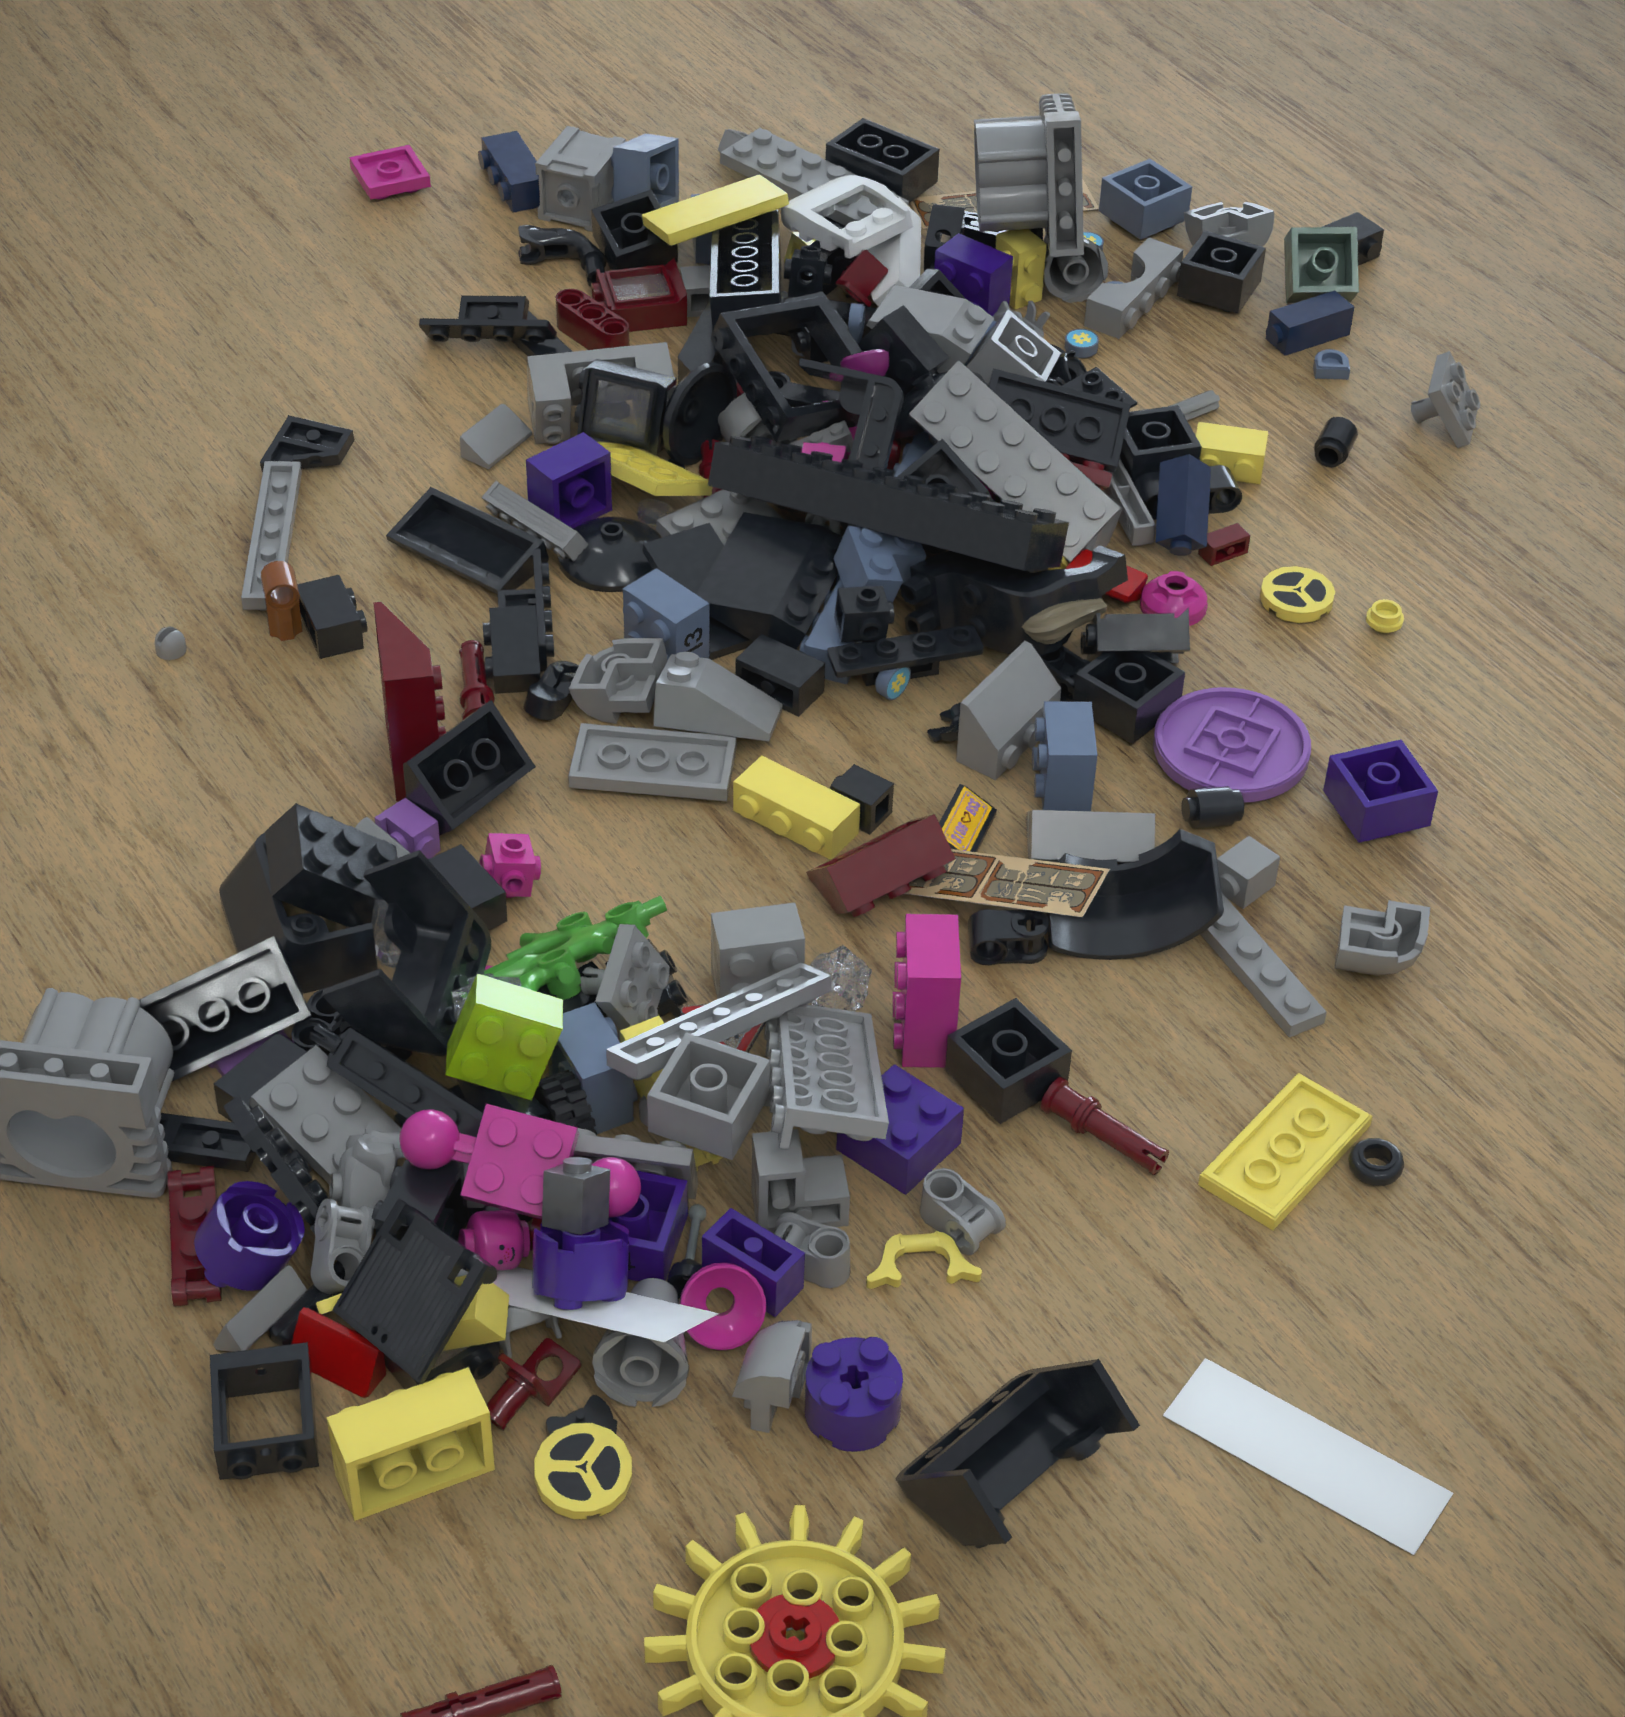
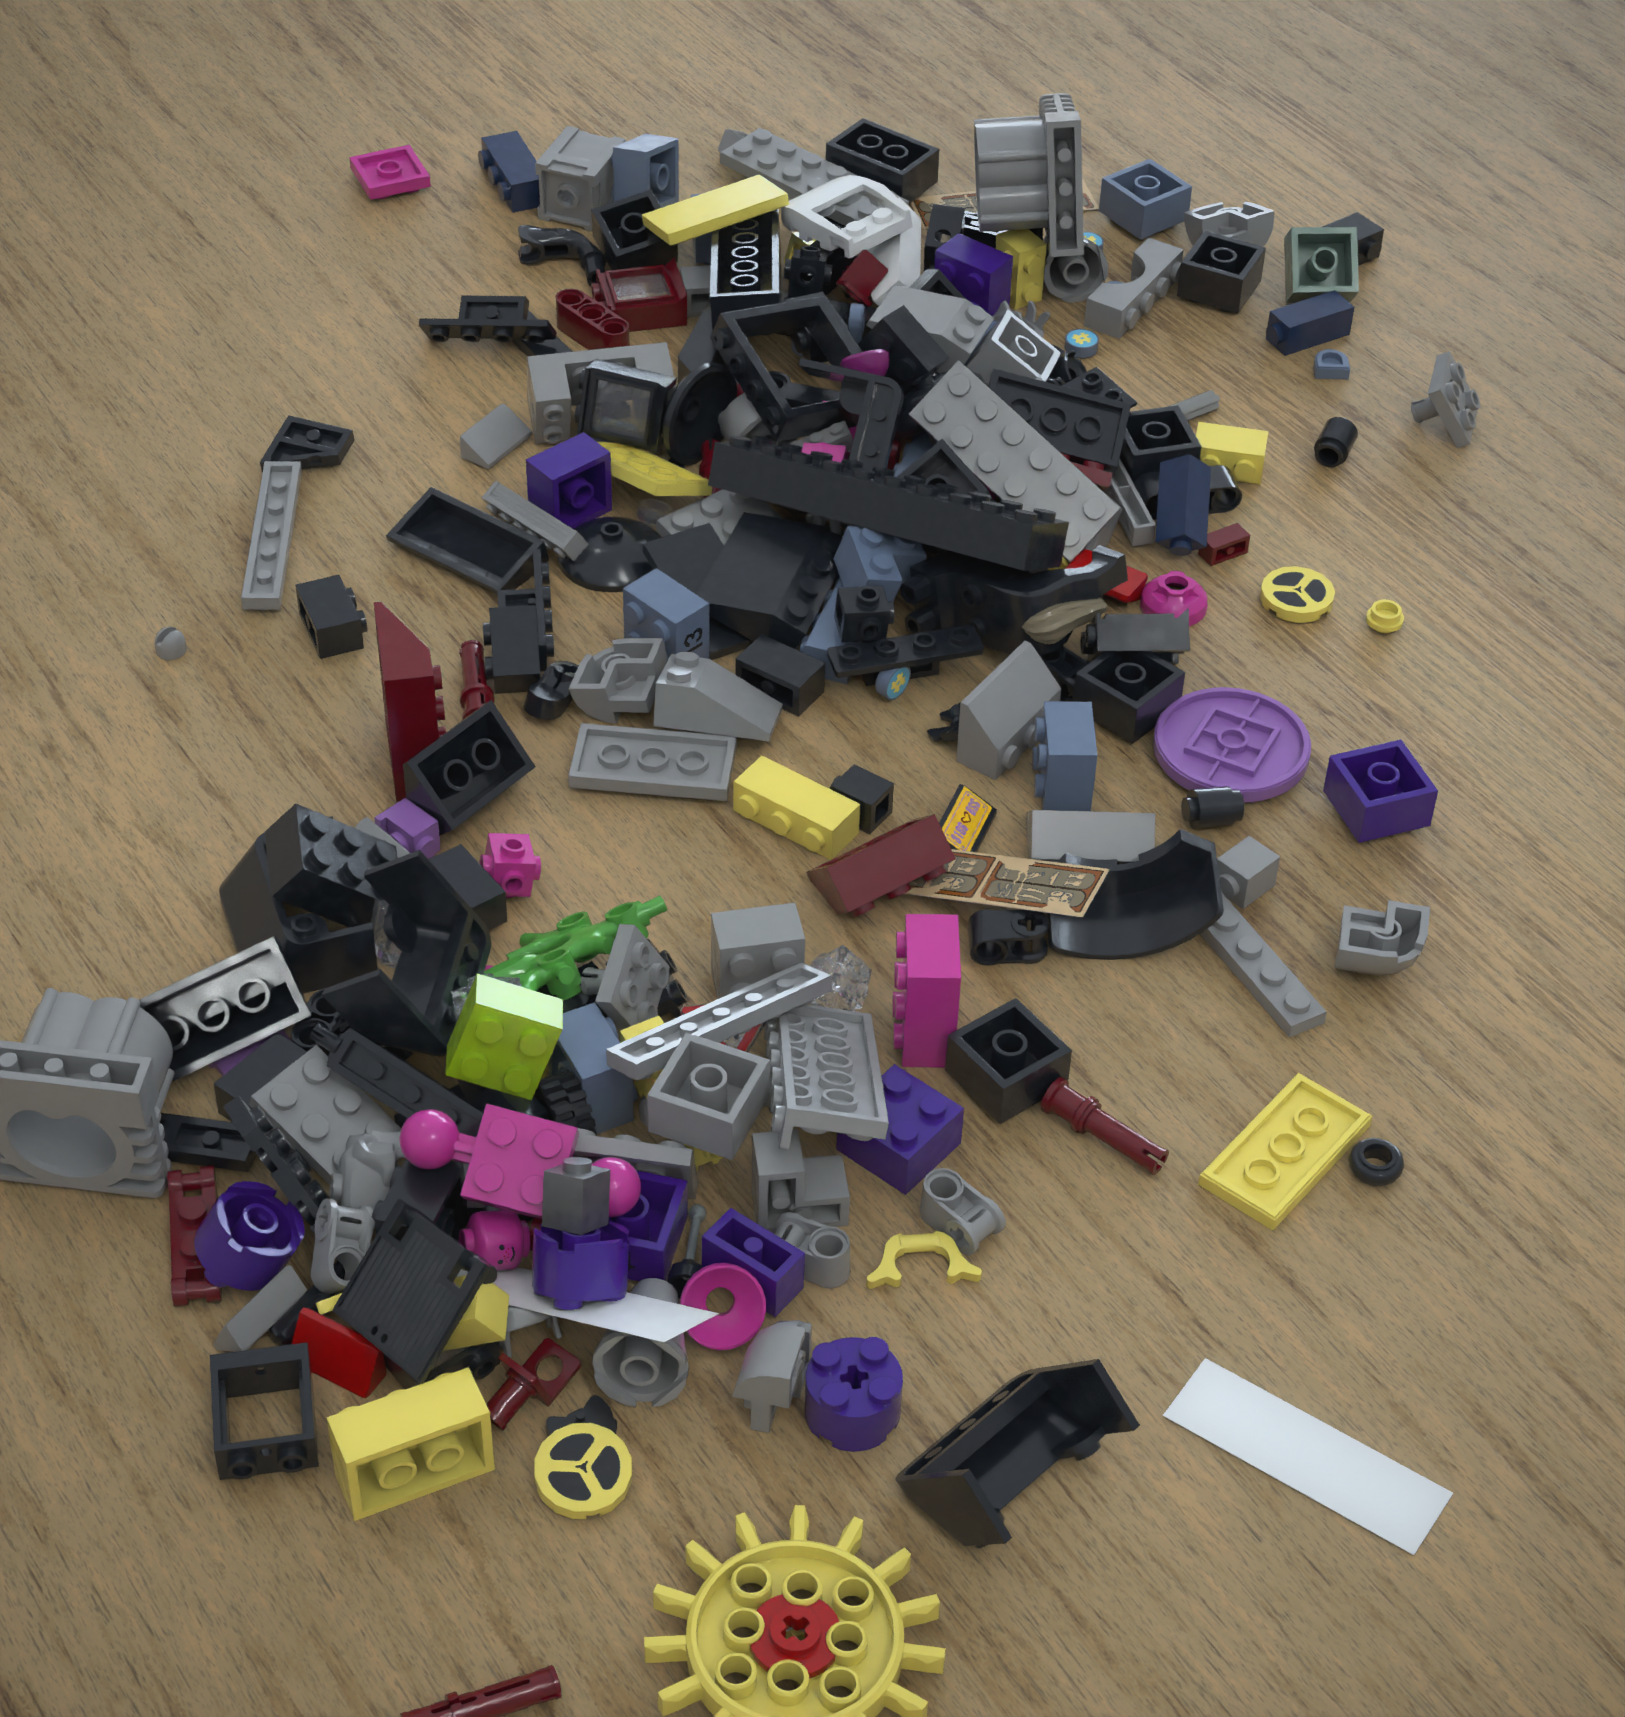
(281, 600): dark orange piece -> none

